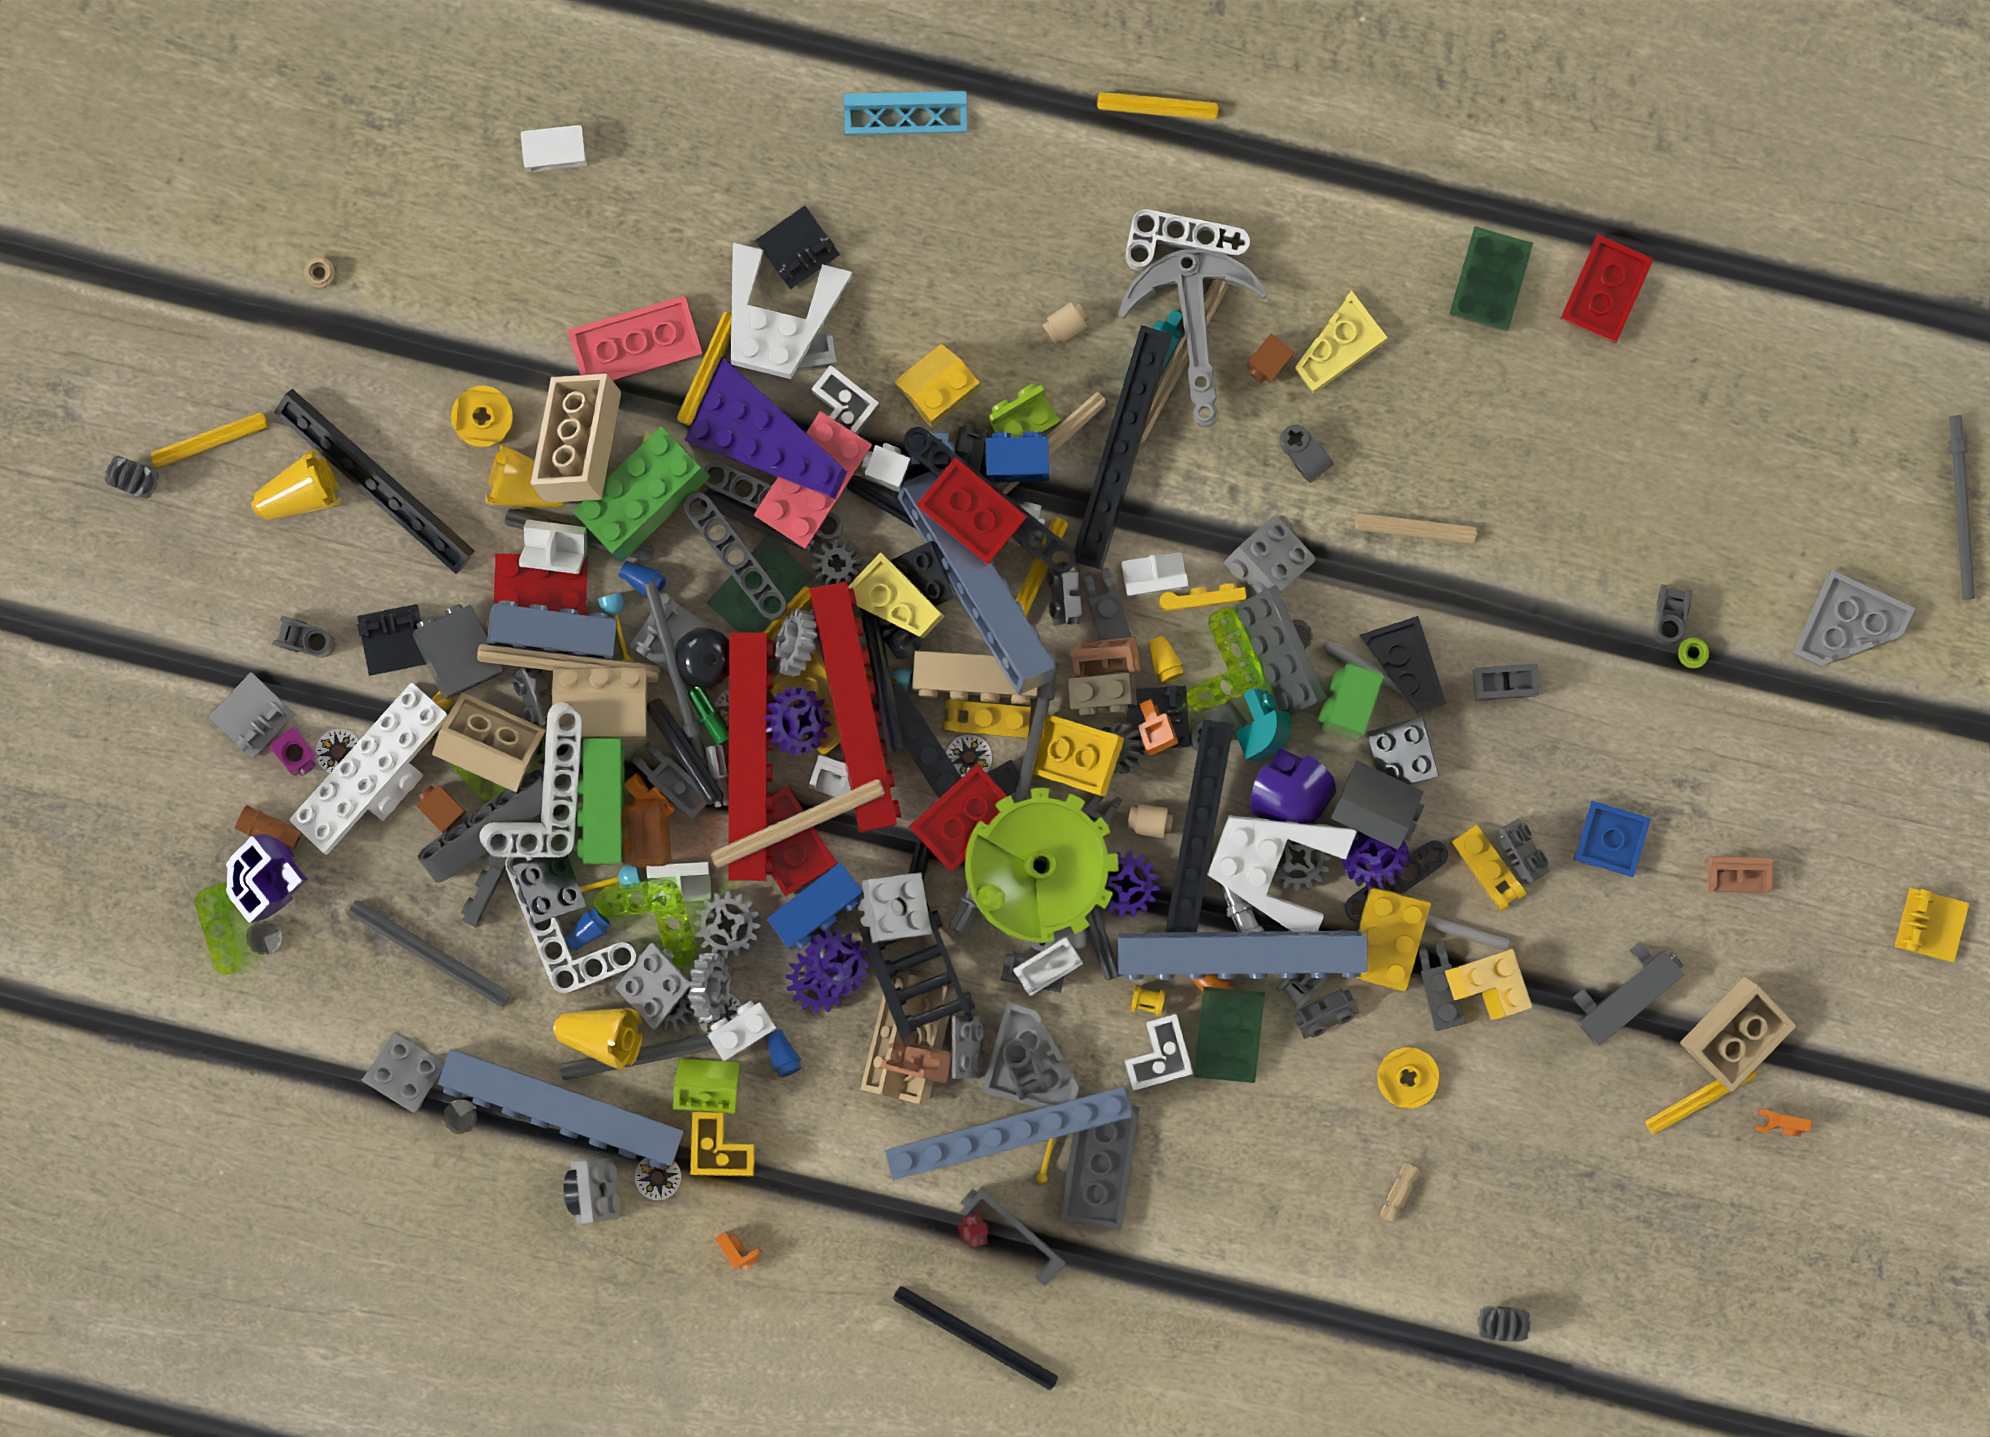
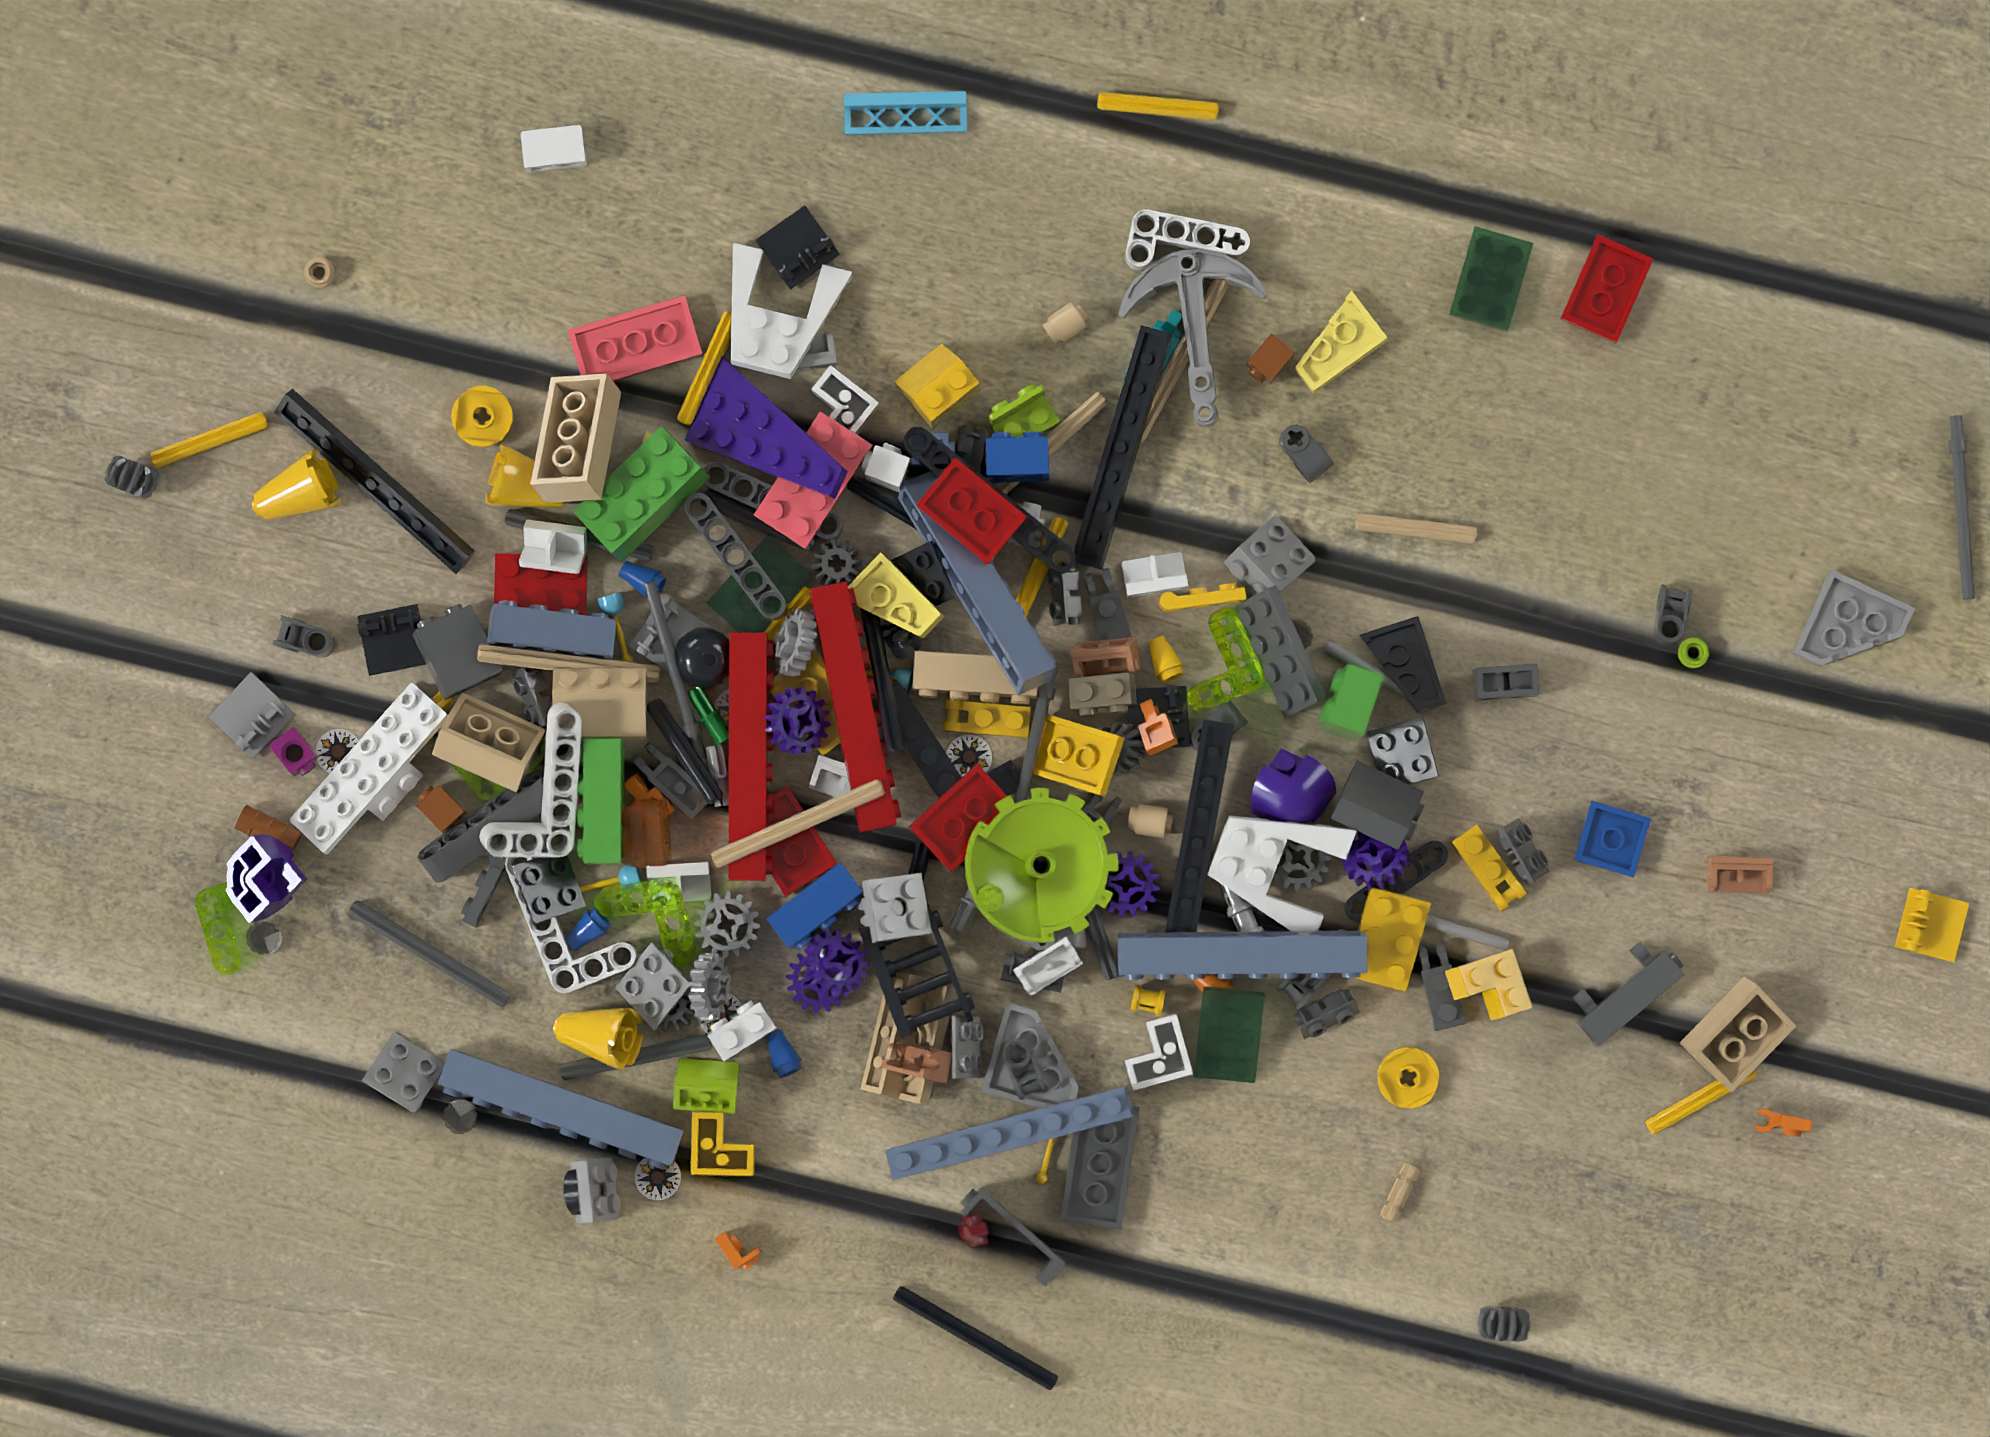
(1268, 731): teal brick -> none

